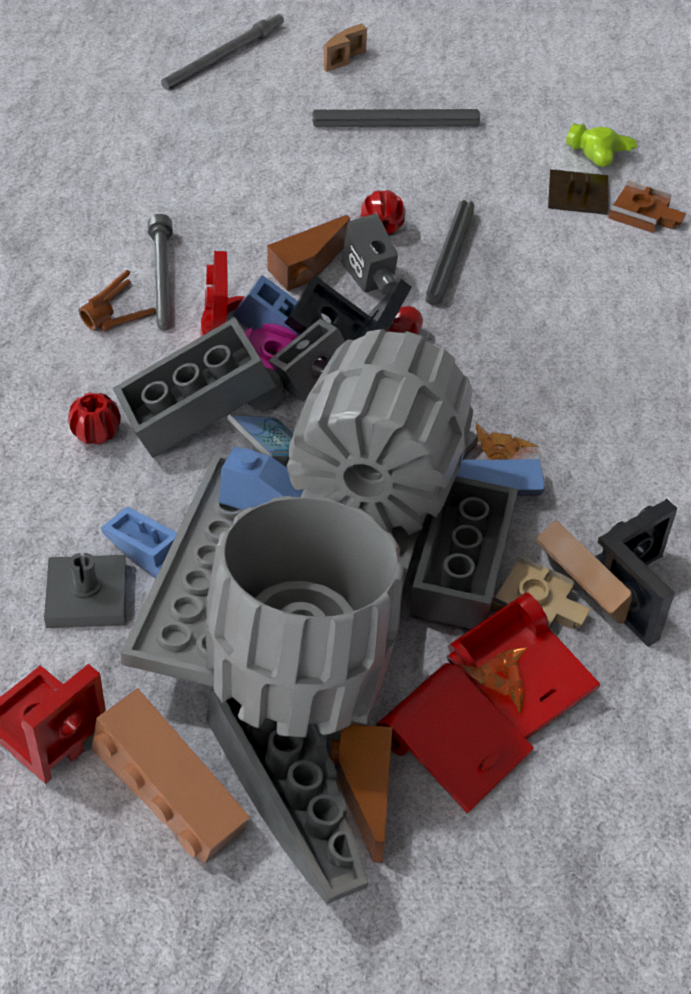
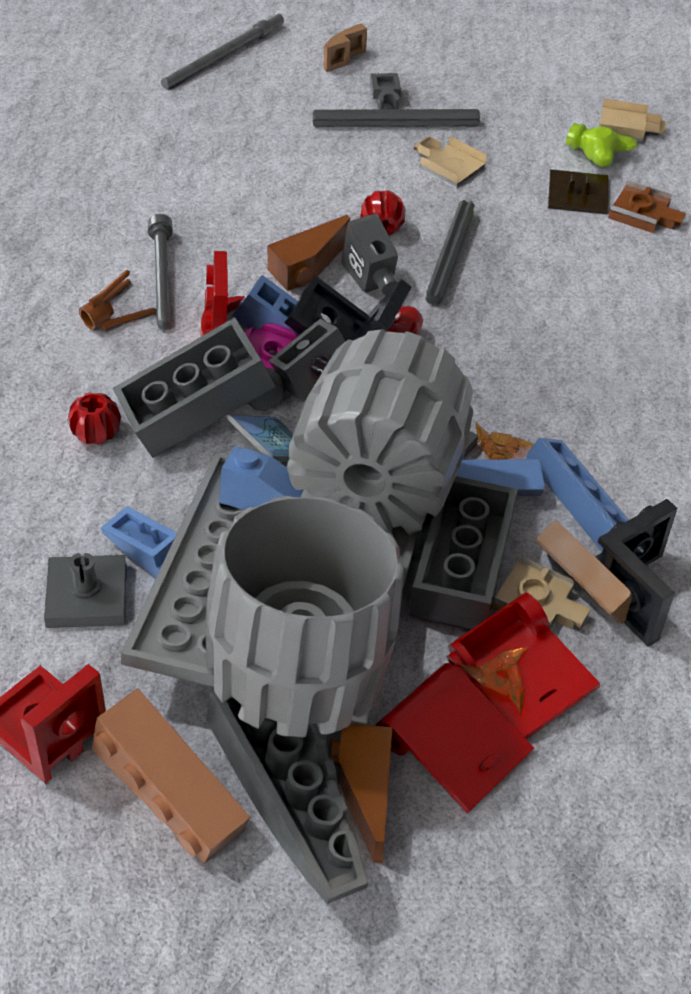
(386, 89): none -> dark grey plate
(450, 163): none -> tan piece
(576, 488): none -> medium blue slope
(630, 119): none -> tan piece

